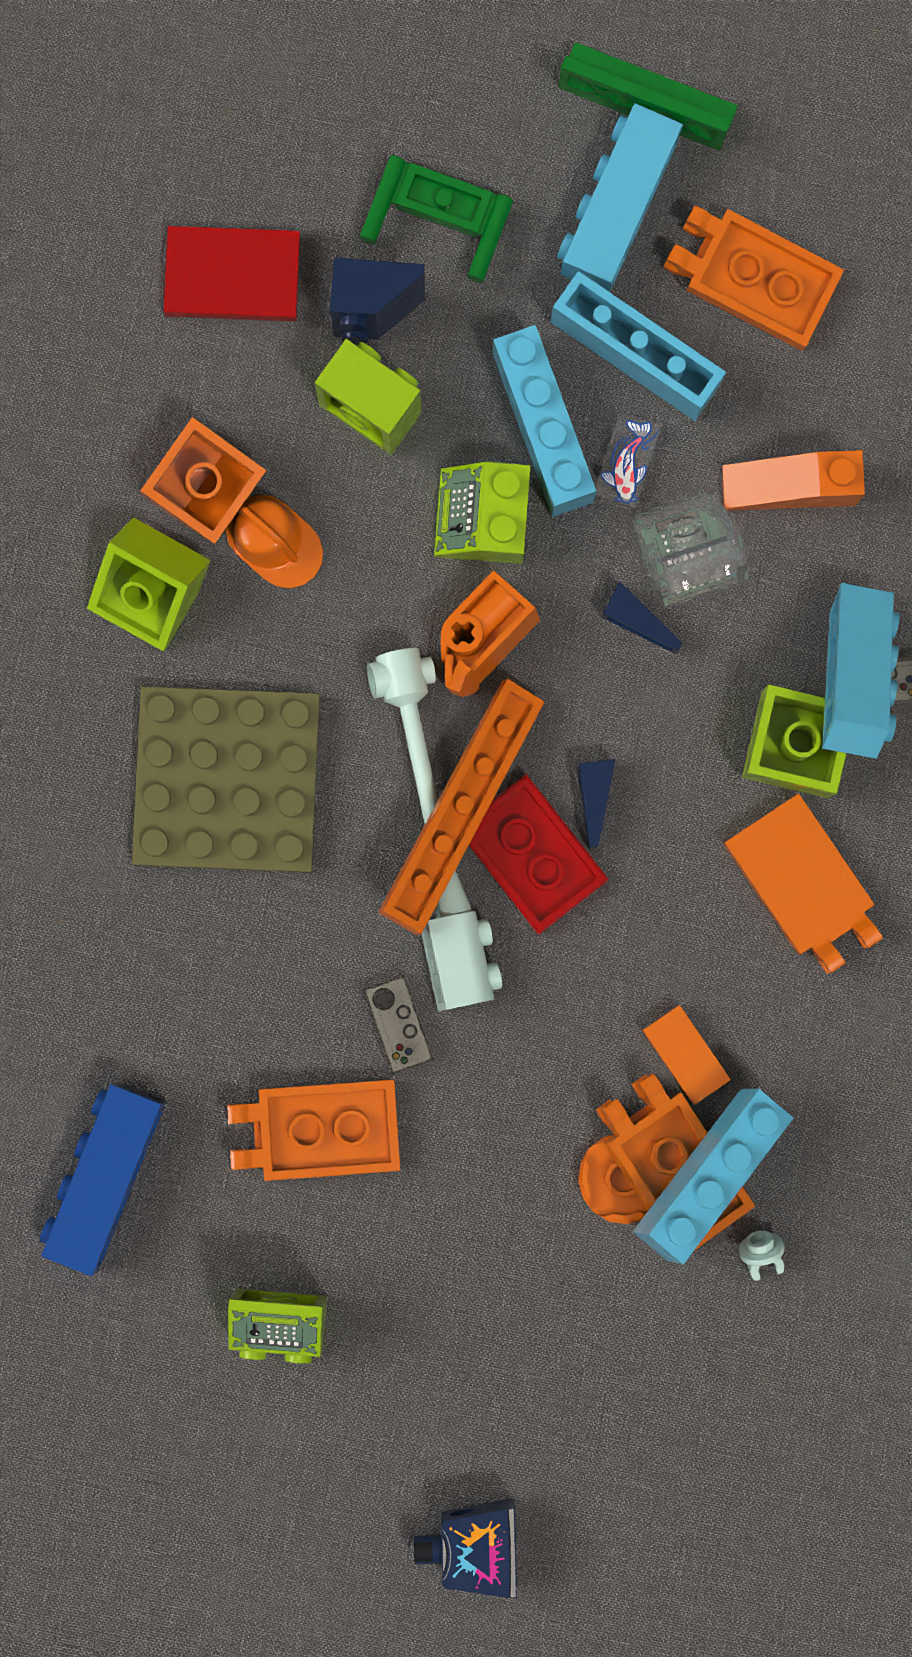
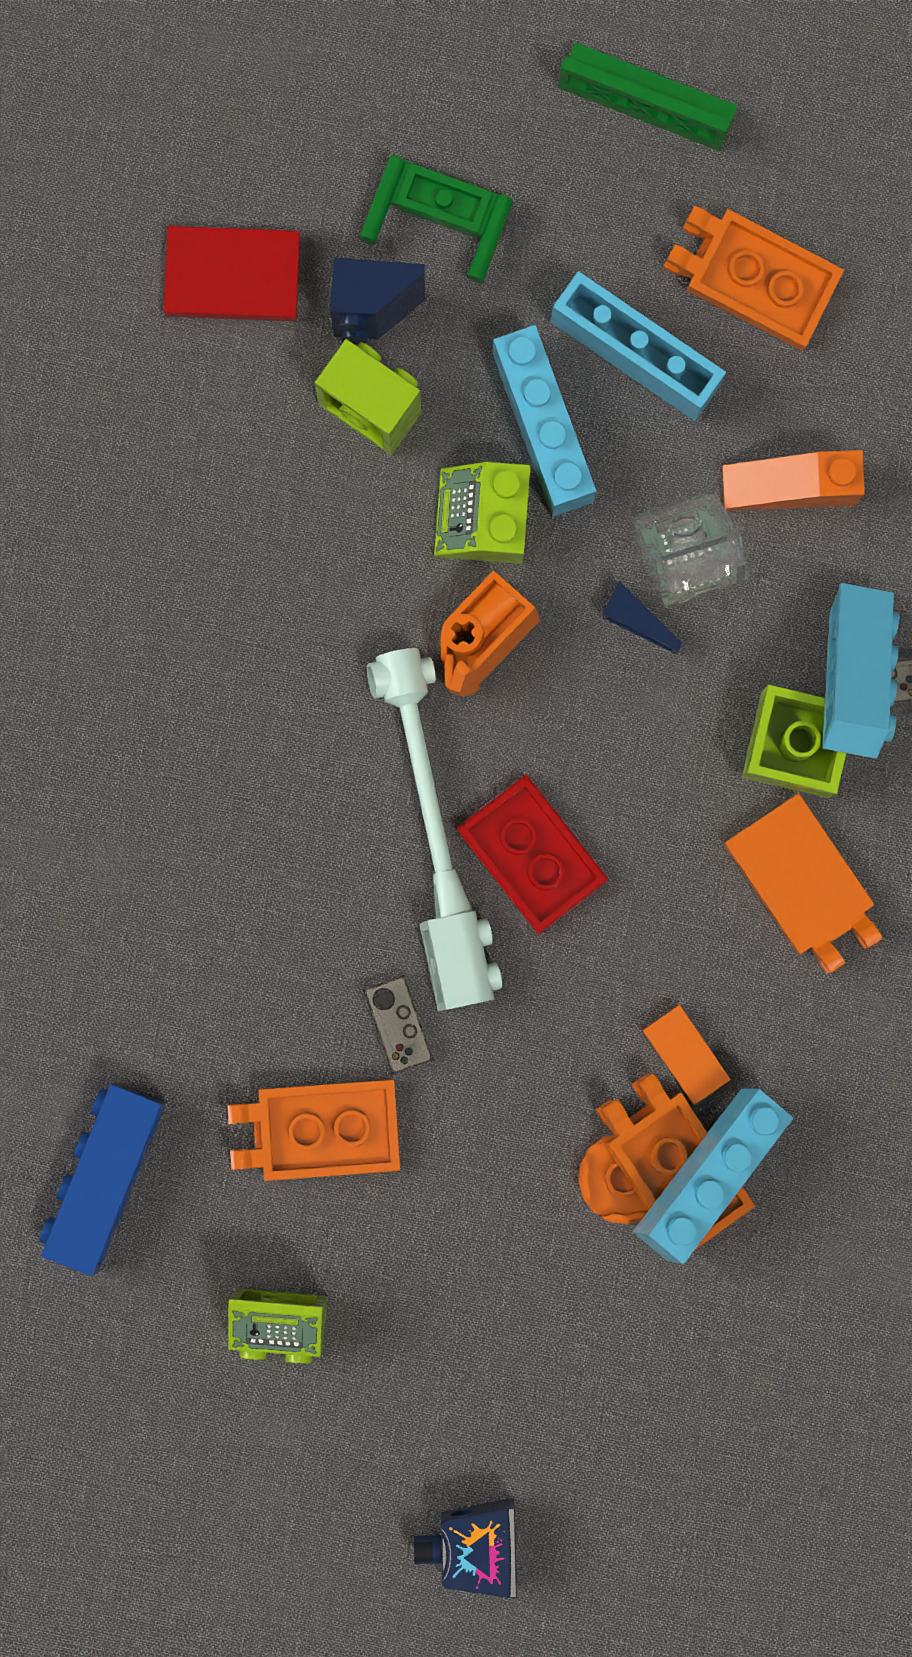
(147, 583): lime slope -> none
(202, 481): orange slope -> none
(226, 779): olive plate -> none
(275, 542): orange piece -> none
(461, 807): orange plate -> none
(595, 786): dark blue piece -> none
(621, 196): medium azure brick -> none
(627, 461): tile -> none
(762, 1249): light aqua plate -> none

